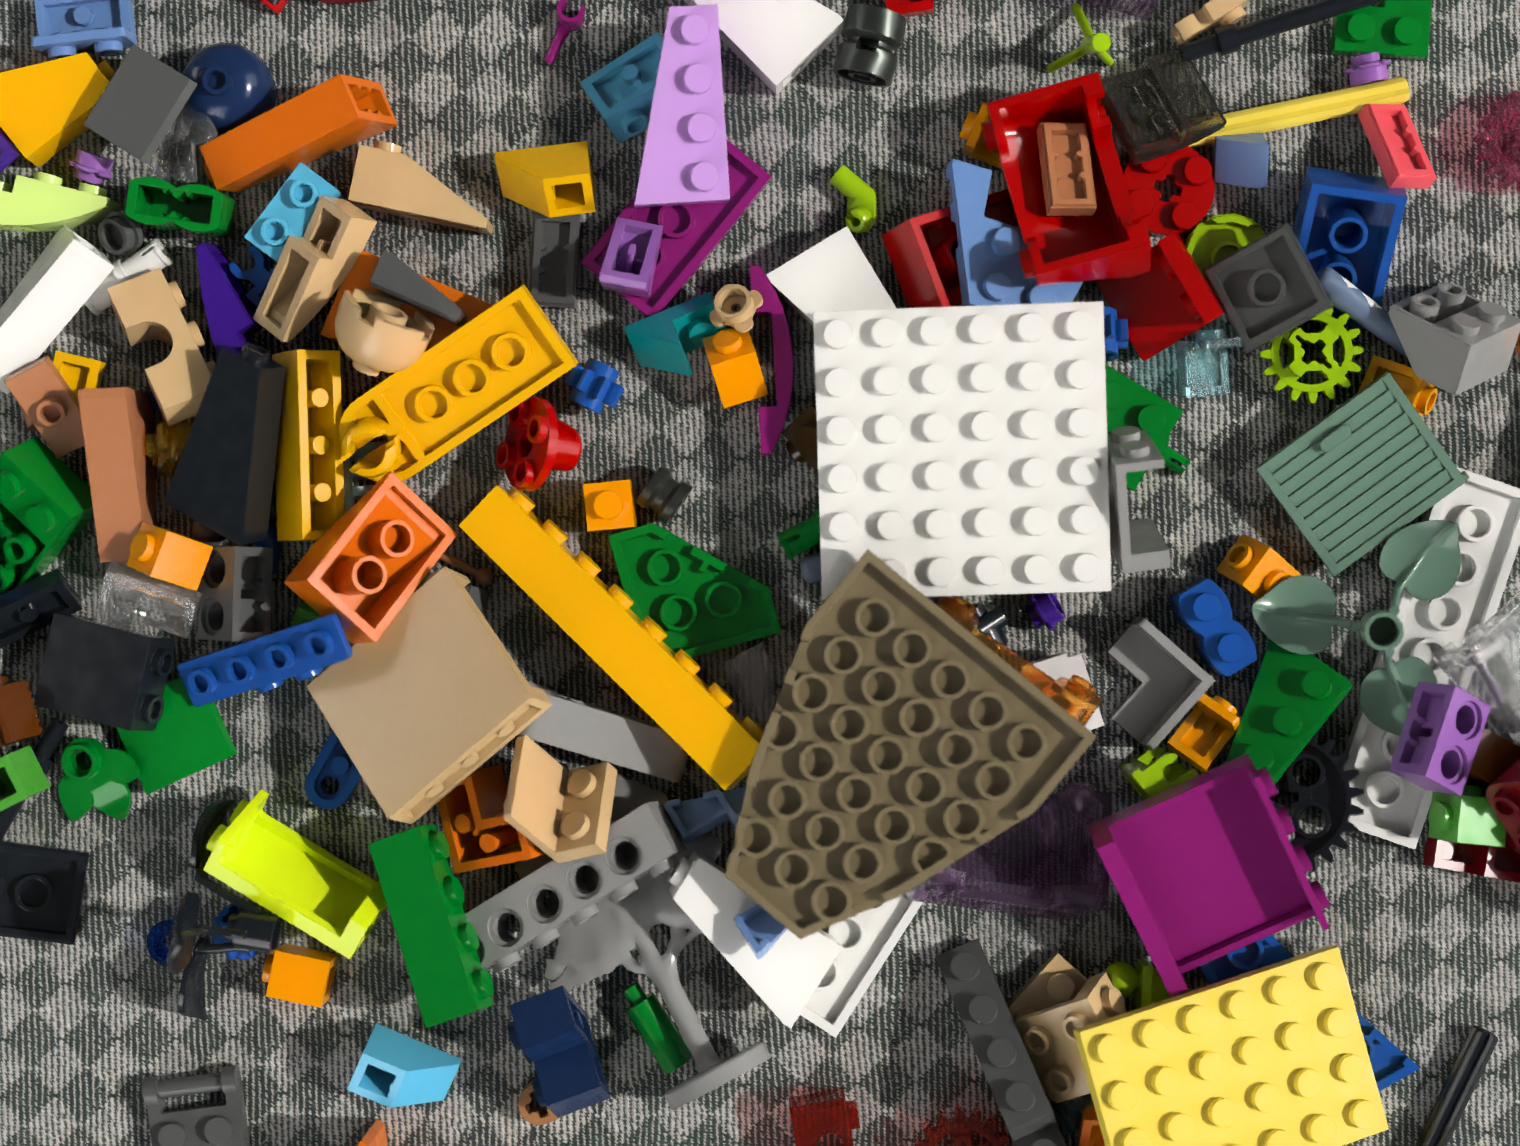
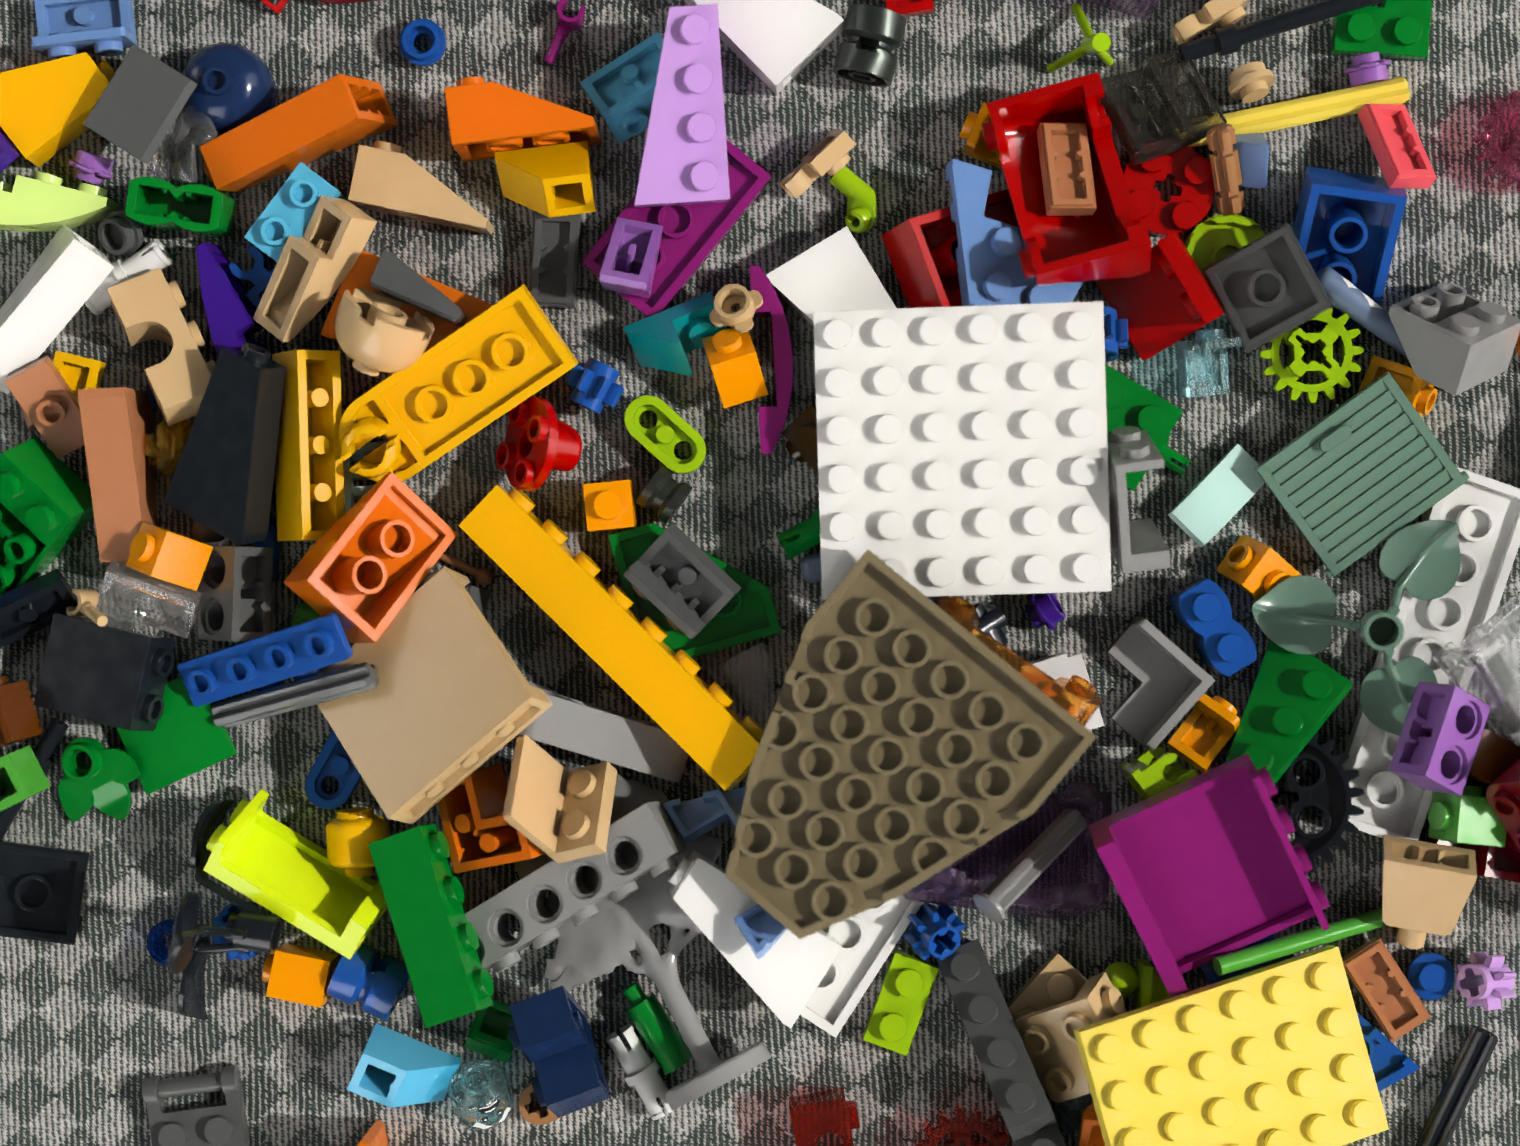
(87, 606): none -> tan hand
(295, 695): none -> dark grey axle
(349, 839): none -> yellow head
(370, 981): none -> blue wheel
(415, 30): none -> blue plate
(481, 1094): none -> clear light blue head
(490, 1032): none -> green slope
(499, 119): none -> orange slope
(640, 1070): none -> white pin
(665, 435): none -> lime plate
(681, 581): none -> dark grey bracket
(826, 157): none -> tan plate
(900, 1002): none -> lime plate
(934, 931): none -> blue gear
(1030, 865): none -> light grey axle
(1218, 496): none -> light aqua slope
(1225, 169): none -> medium nougat axle
(1250, 82): none -> tan plate
(1297, 942): none -> bright green bar
(1384, 989): none -> nougat plate
(1424, 887): none -> tan torso
(1430, 975): none -> blue plate
(1485, 980): none -> lavender gear

